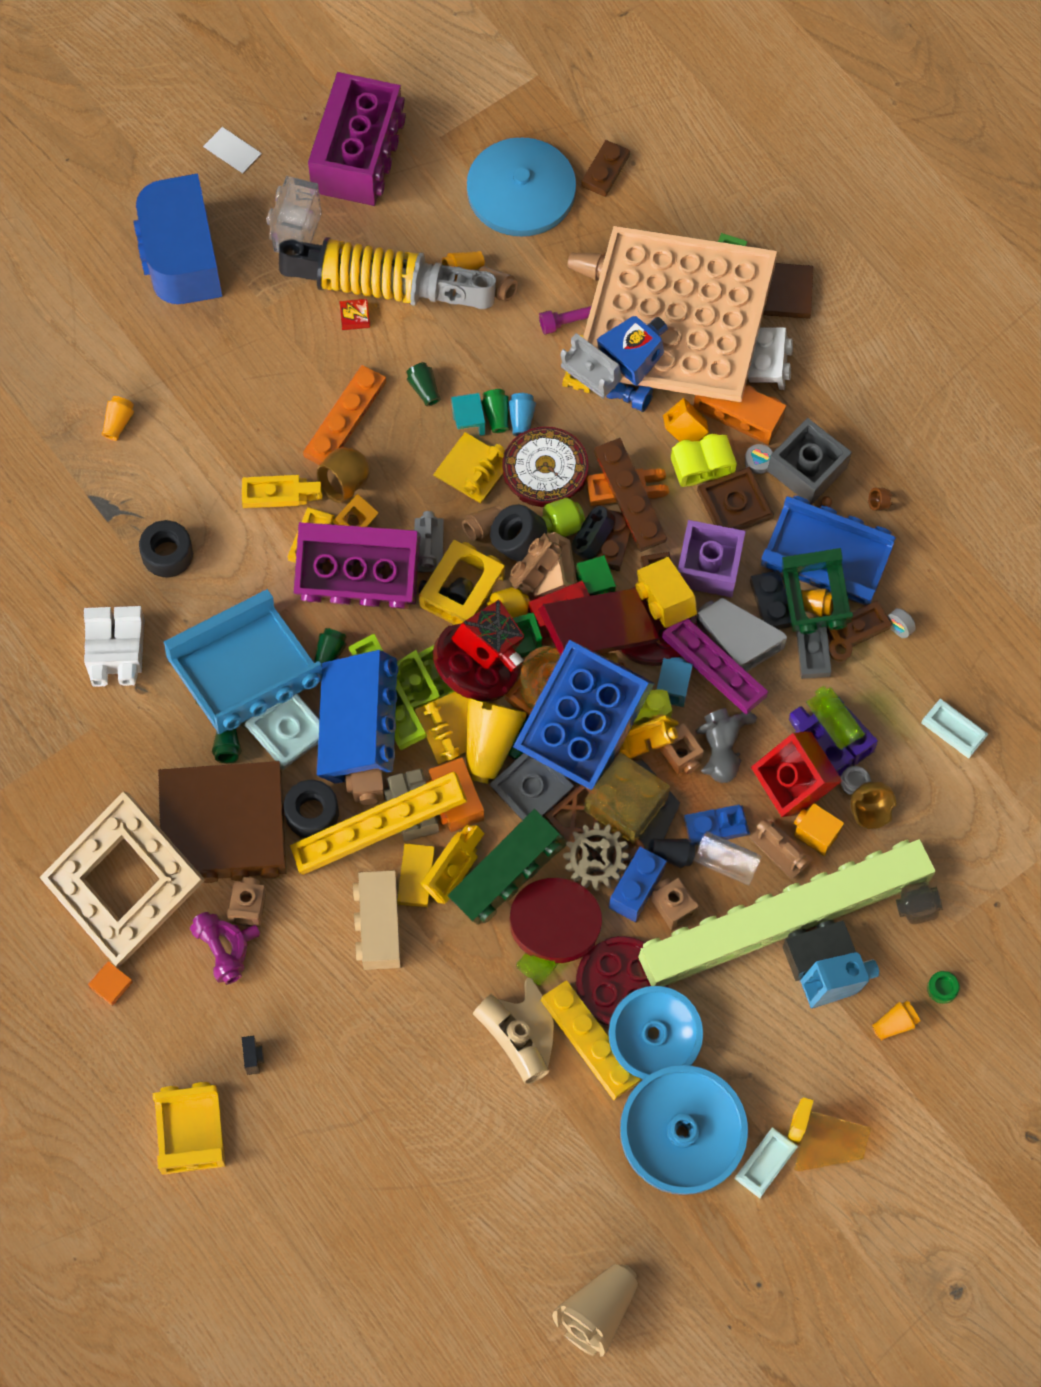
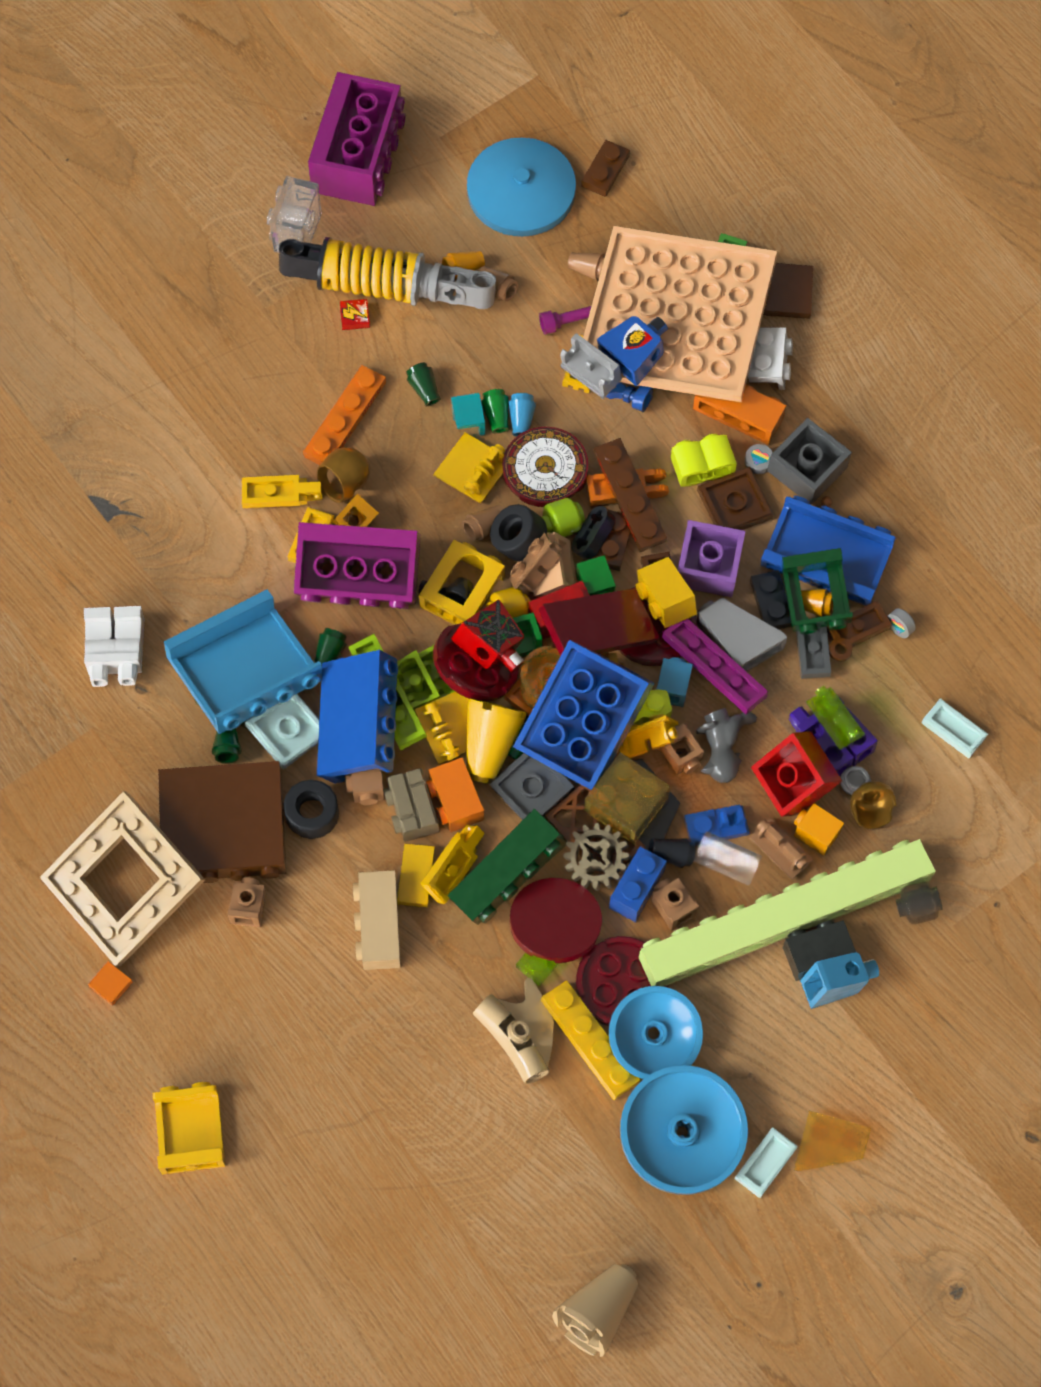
(117, 416): light orange cone -> none
(163, 532): black tyre -> none
(176, 241): blue brick -> none
(227, 966): magenta piece -> none
(232, 150): white sticker -> none
(252, 1054): black plate -> none
(378, 823): yellow plate -> none
(431, 541): light grey hinge -> none
(685, 422): light orange panel -> none
(800, 1120): yellow tile -> none
(880, 499): dark orange hinge -> none
(896, 1021): light orange cone -> none
(943, 987): green tile -> none

